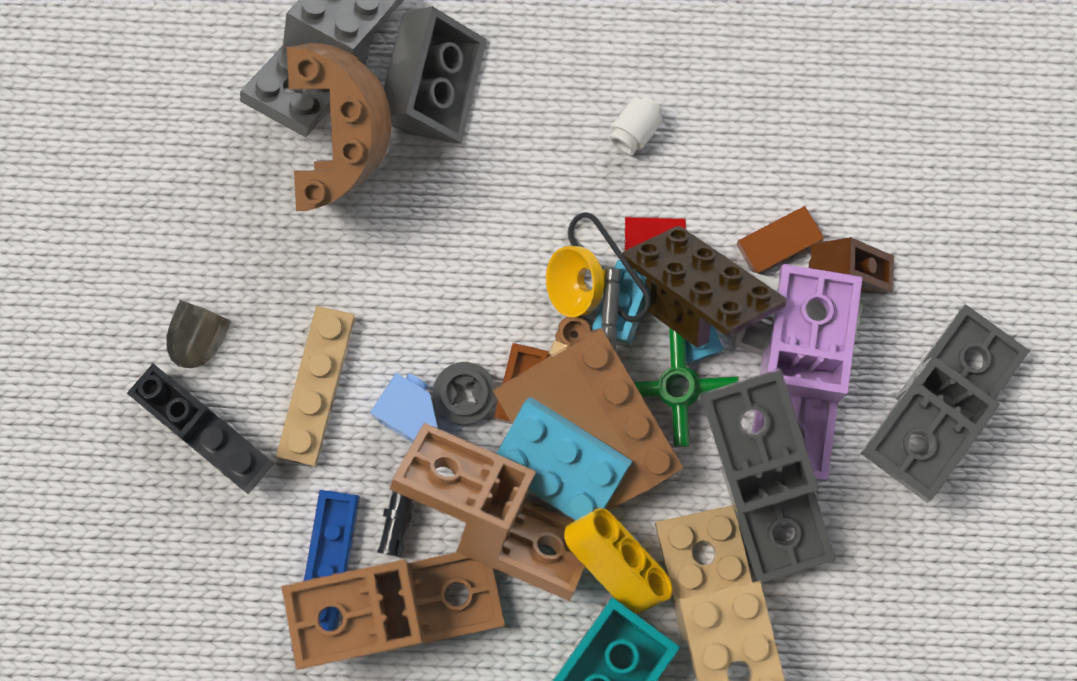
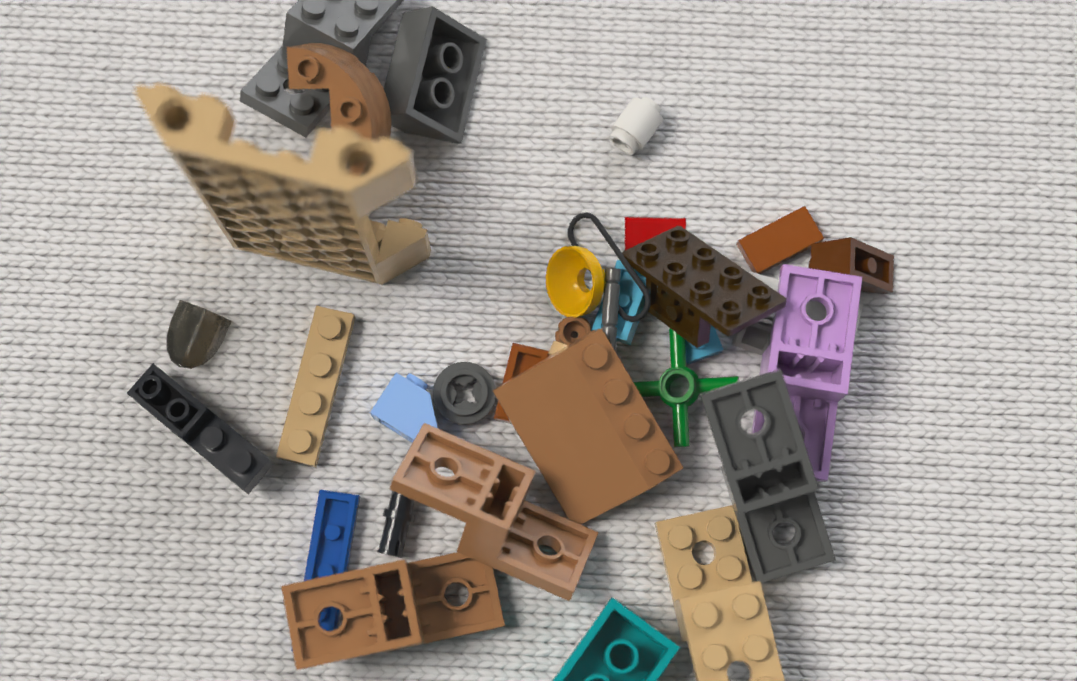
(288, 206): none -> tan slope
(570, 464): medium azure plate -> none
(618, 561): yellow beam -> none
(945, 403): dark grey bracket -> none

